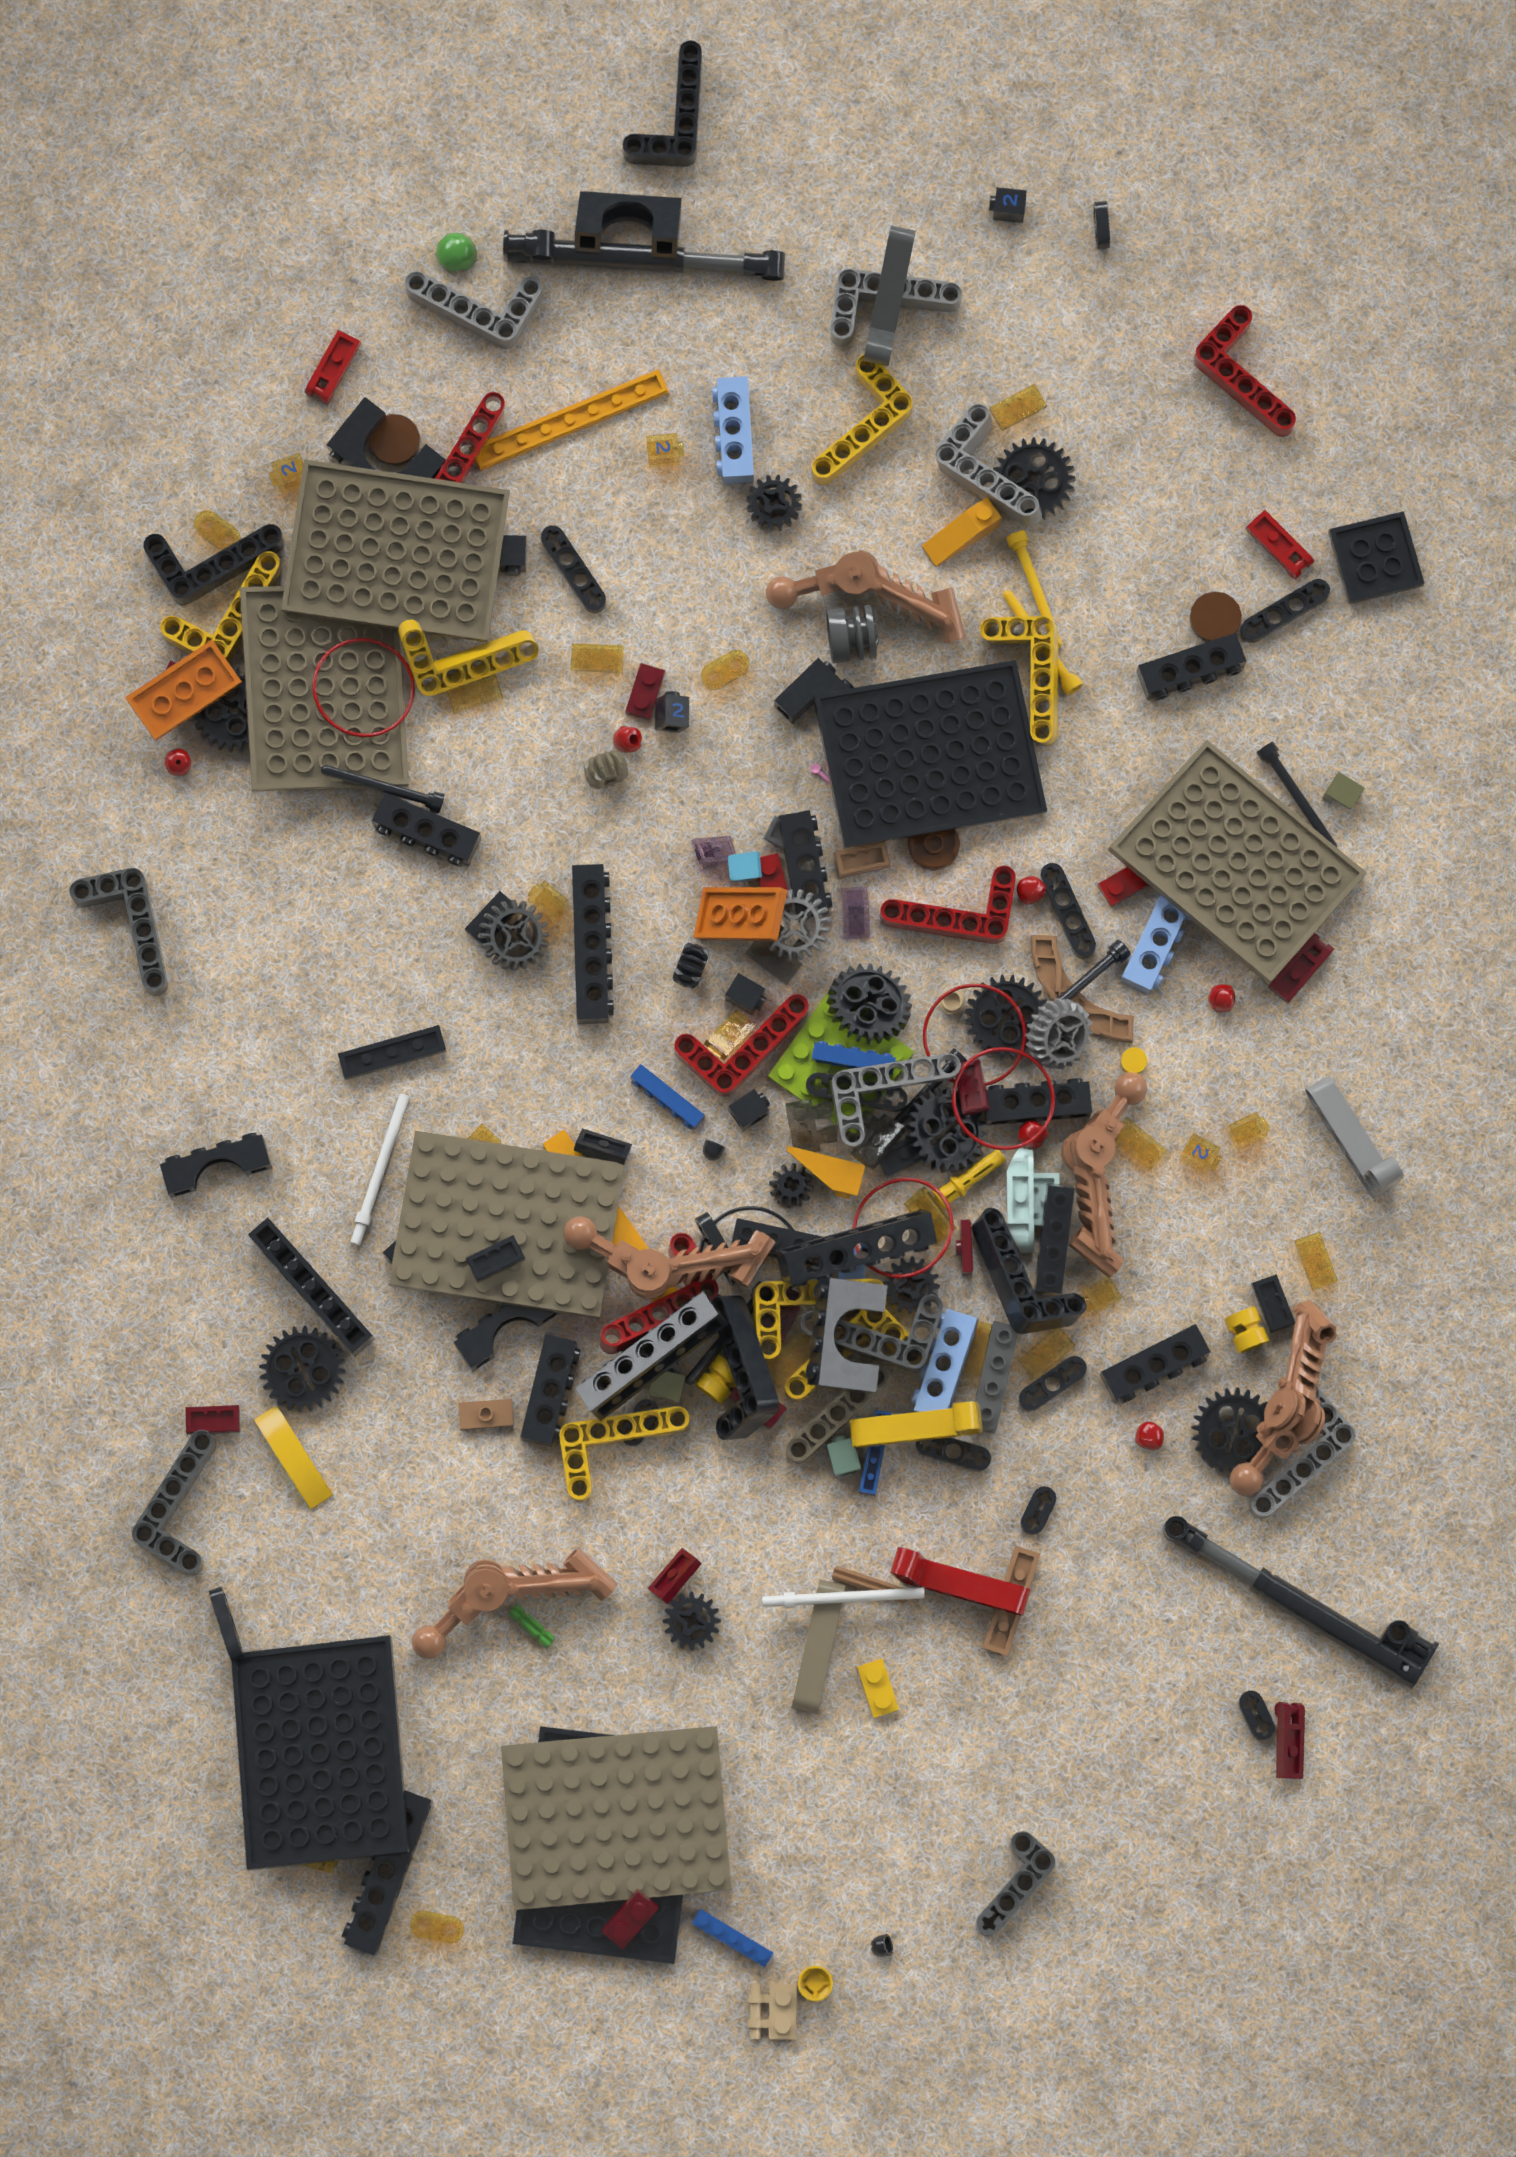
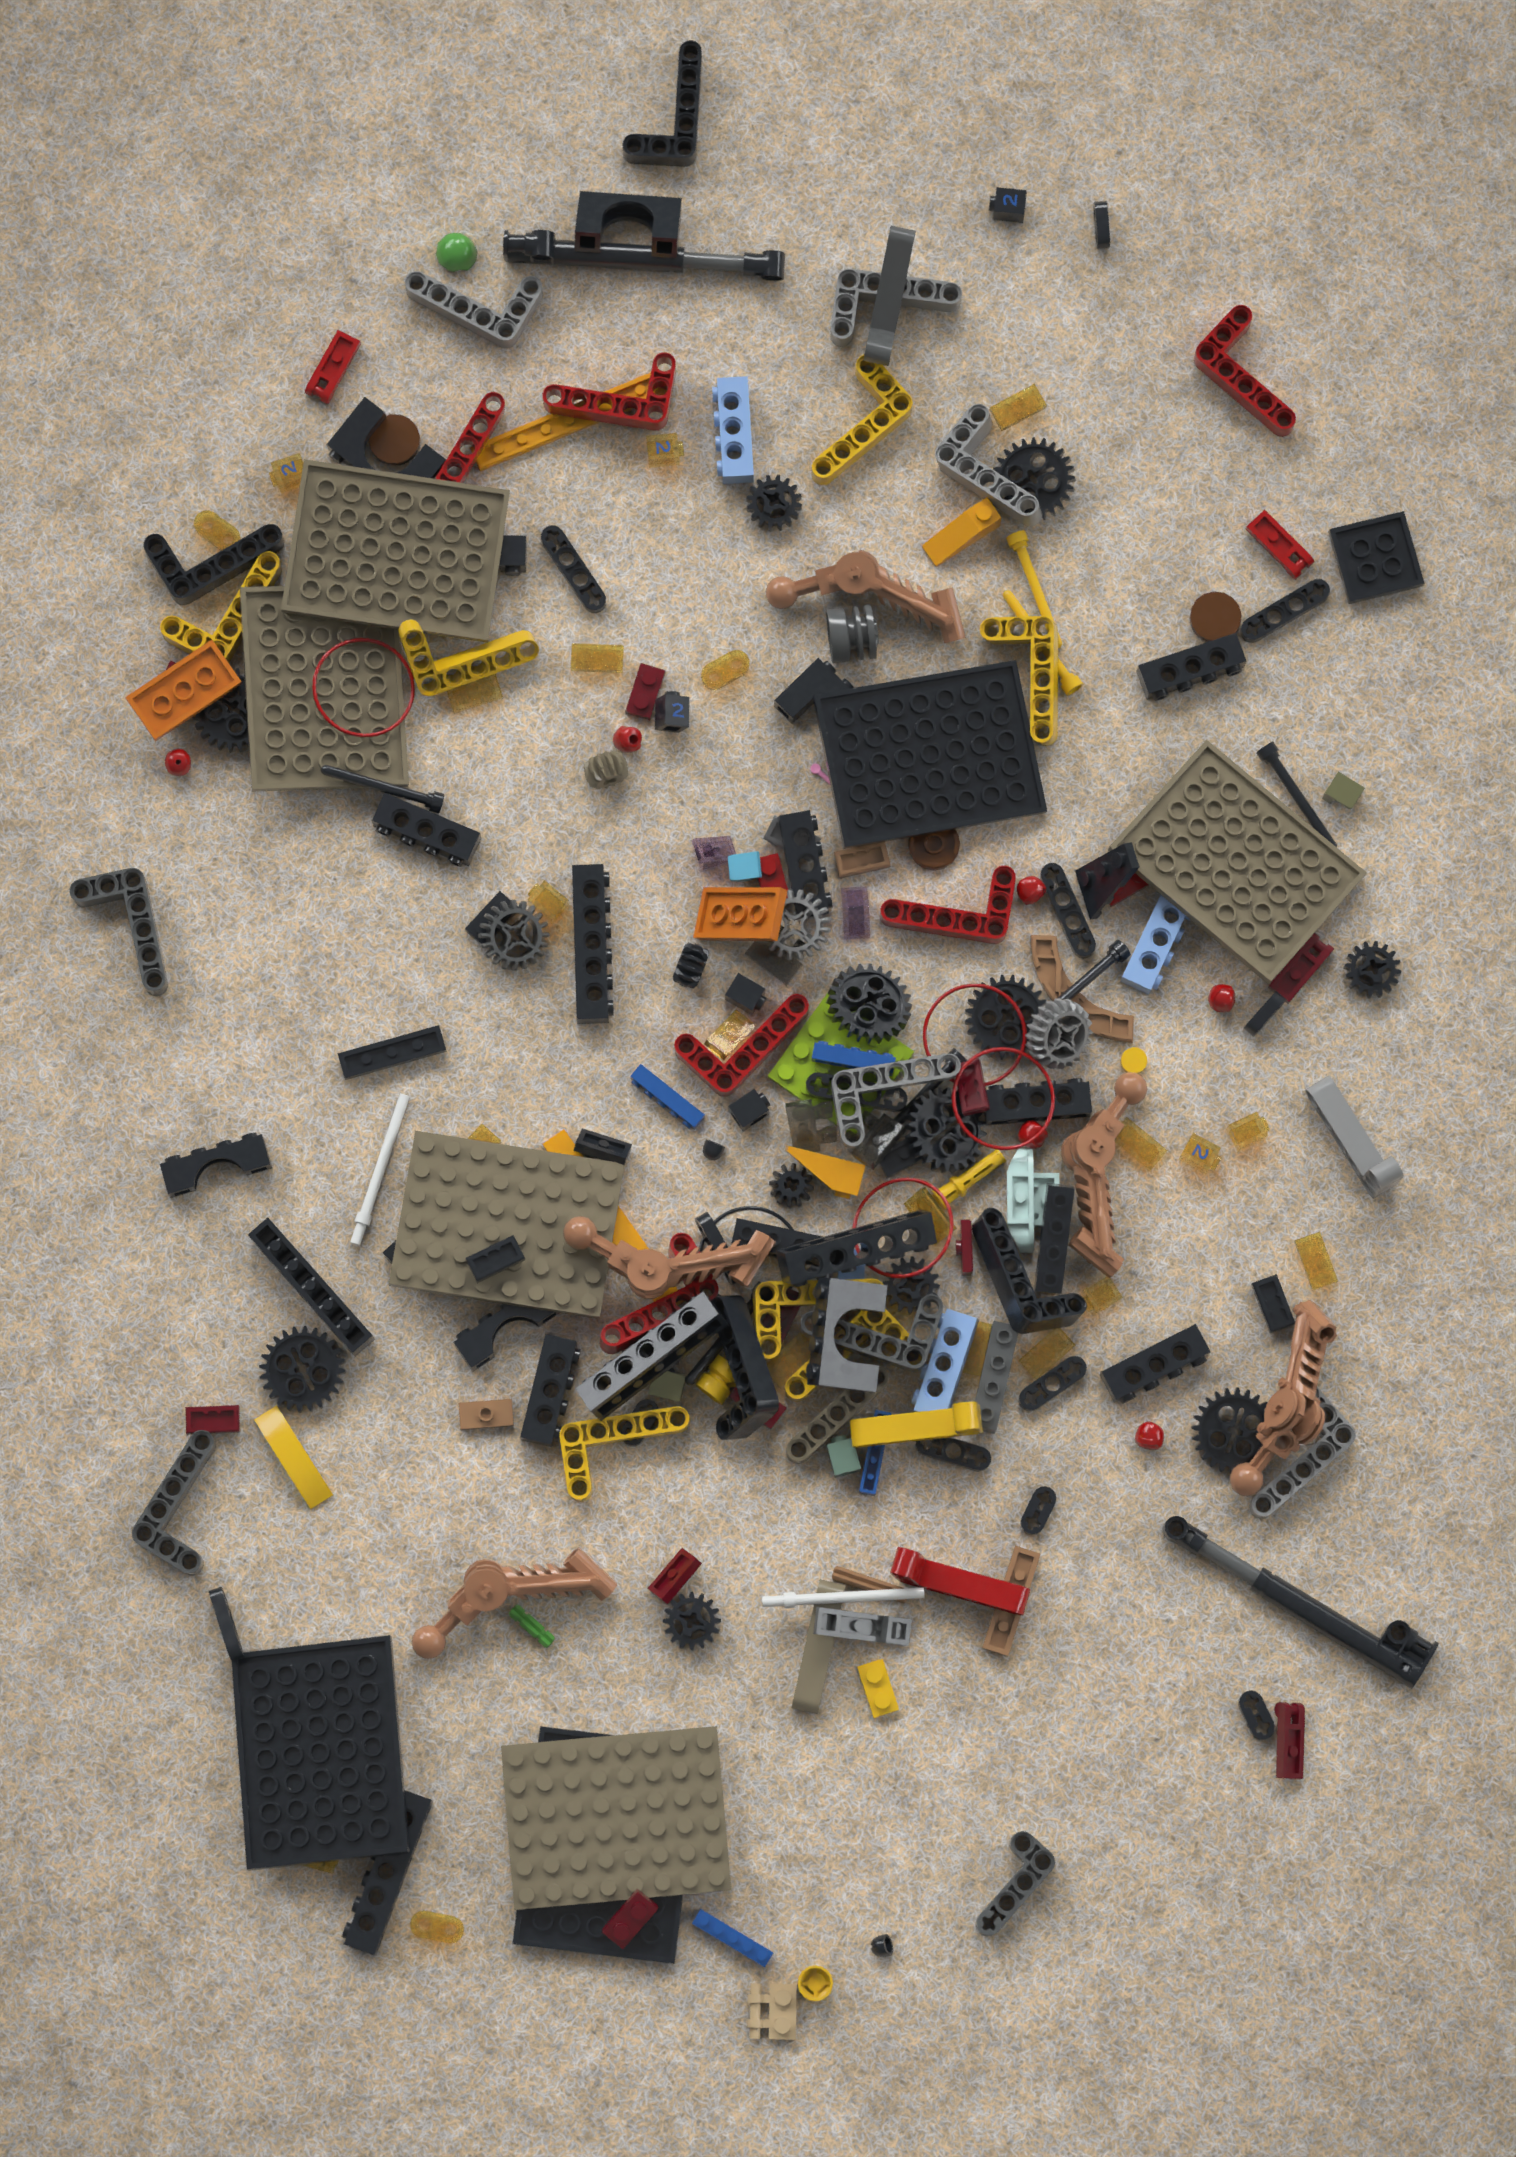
(618, 402): none -> red beam
(862, 1626): none -> slope
(952, 1003): tan plate -> none
(1105, 876): none -> black wing
(1246, 1330): yellow wheel -> none
(1265, 1013): none -> black beam
(1369, 958): none -> black gear

